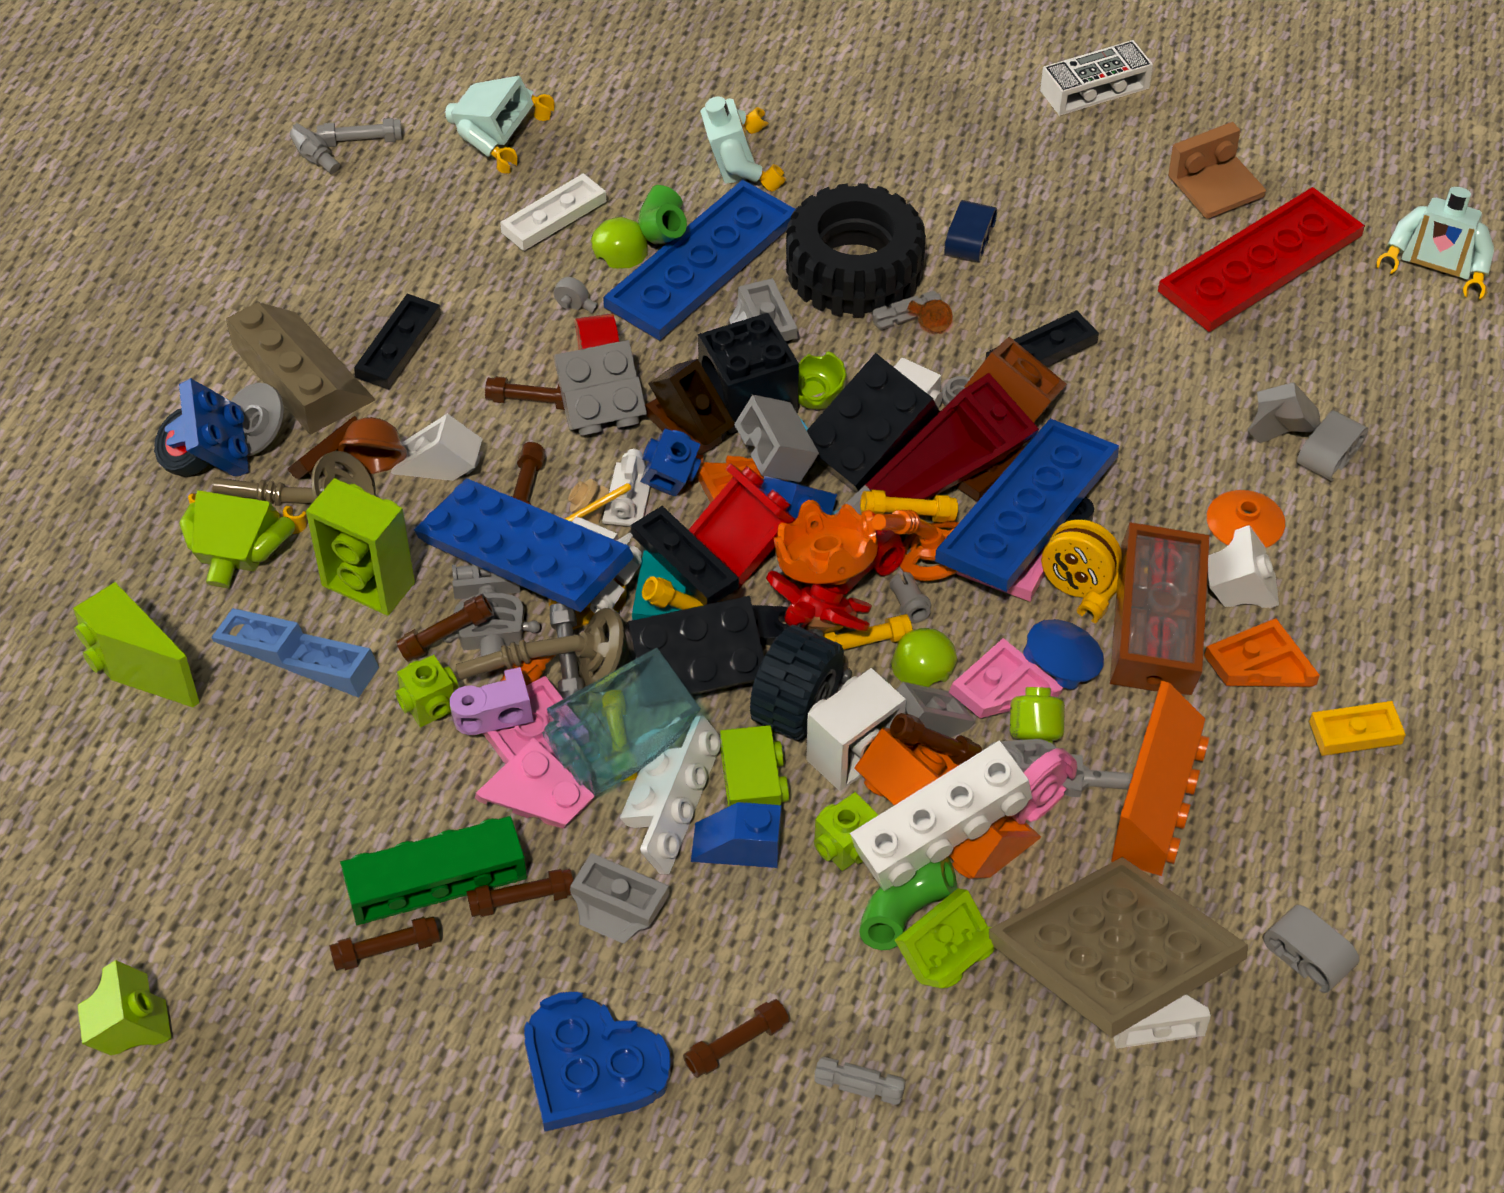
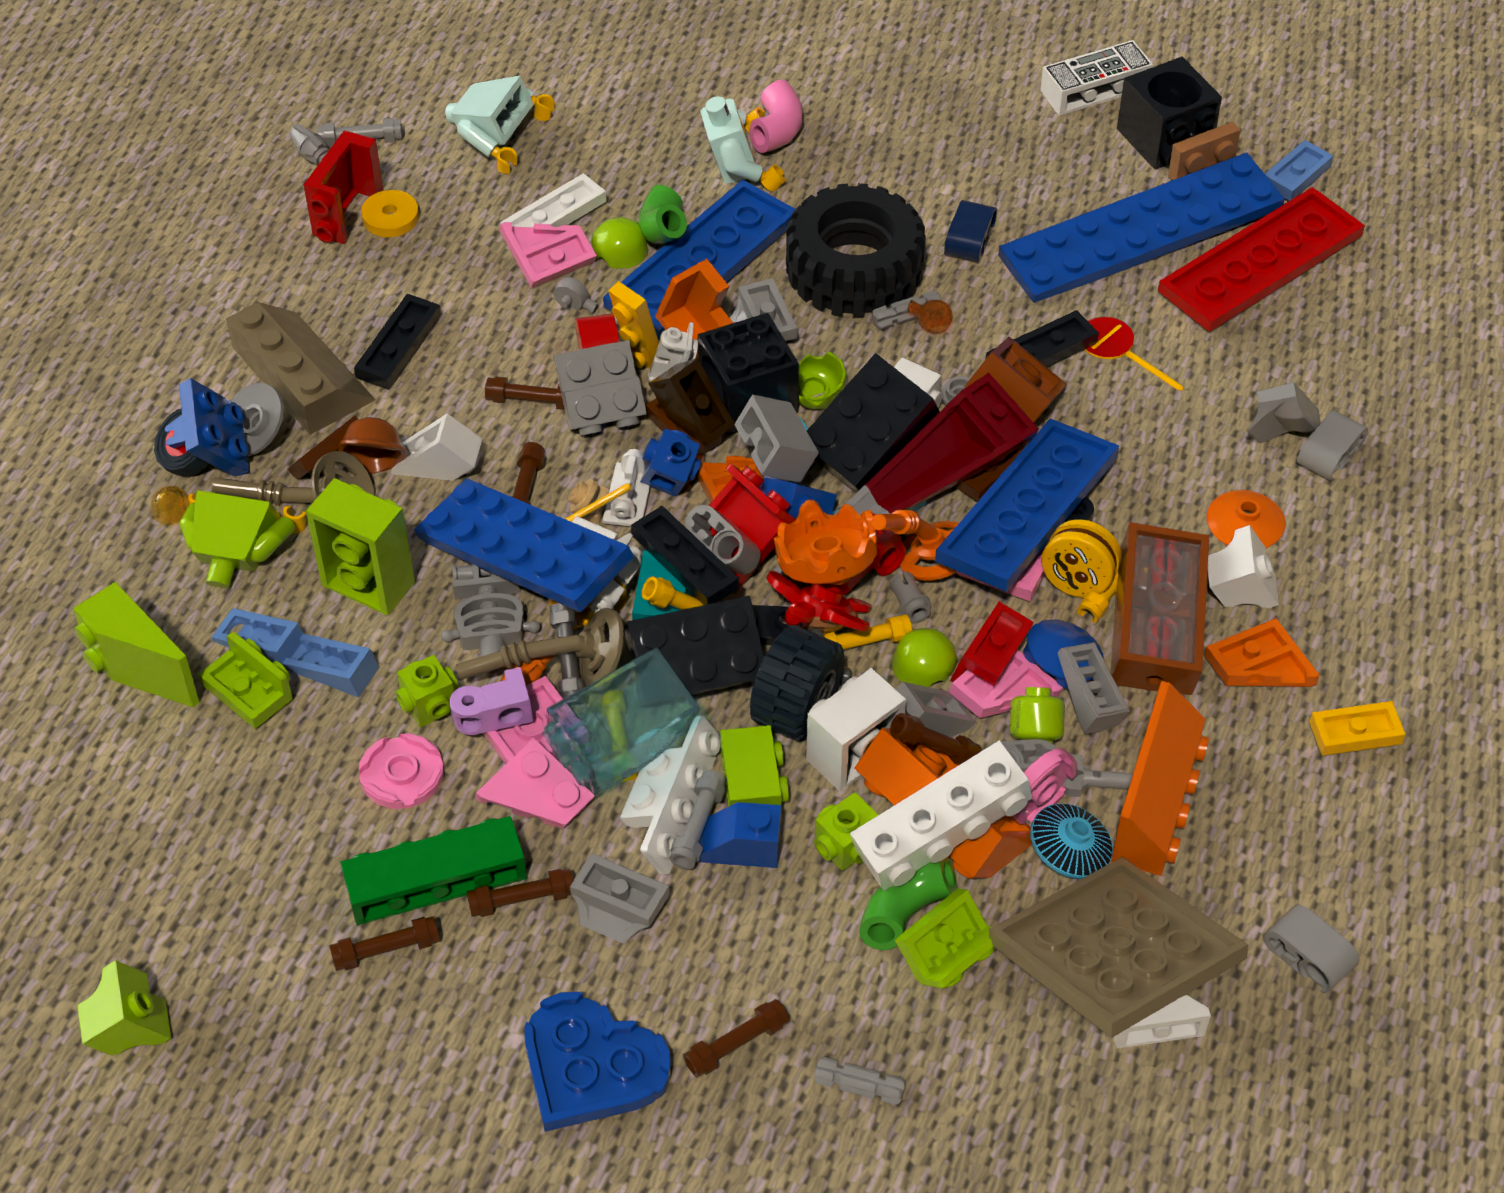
(169, 505): none -> clear yellow piece
(248, 681): none -> lime bracket
(344, 172): none -> red panel
(380, 223): none -> yellow piece
(395, 782): none -> bright pink tile
(415, 644): reddish brown bar -> none
(547, 250): none -> bright pink wing
(634, 324): none -> yellow plate
(673, 349): none -> white hinge
(686, 848): none -> light grey bar
(695, 298): none -> orange panel
(725, 541): none -> light grey beam
(783, 119): none -> bright pink cylinder
(941, 508): yellow bar -> none
(994, 644): none -> red panel
(1071, 840): none -> dish
(1092, 712): none -> light grey slope
(1117, 340): none -> red piece
(1140, 227): none -> blue plate
(1166, 108): none -> black brick
(1299, 169): none -> medium blue plate
(1445, 239): light aqua torso -> none

